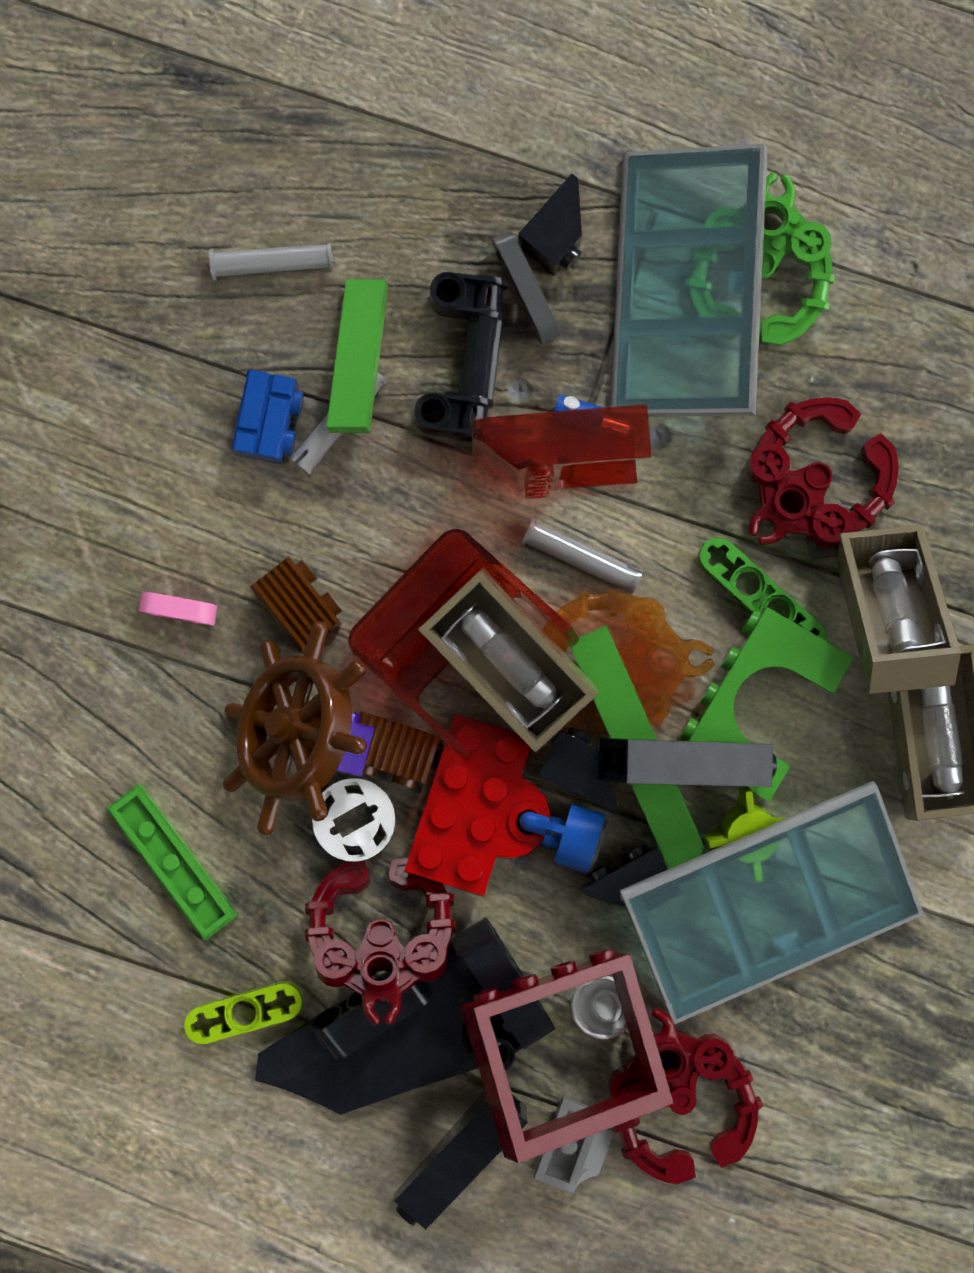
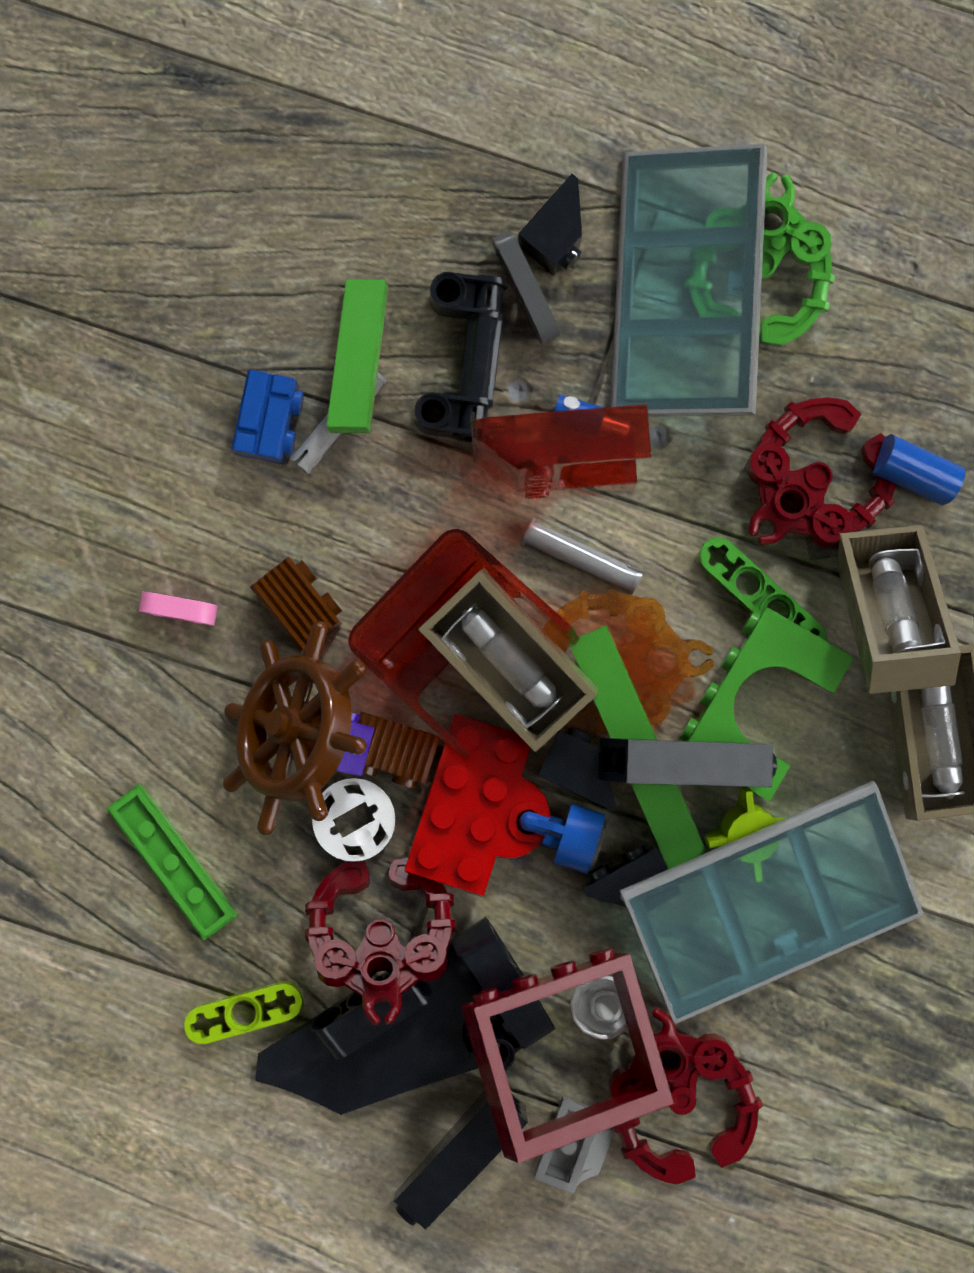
(270, 260): light grey pin -> none
(919, 470): none -> blue brick

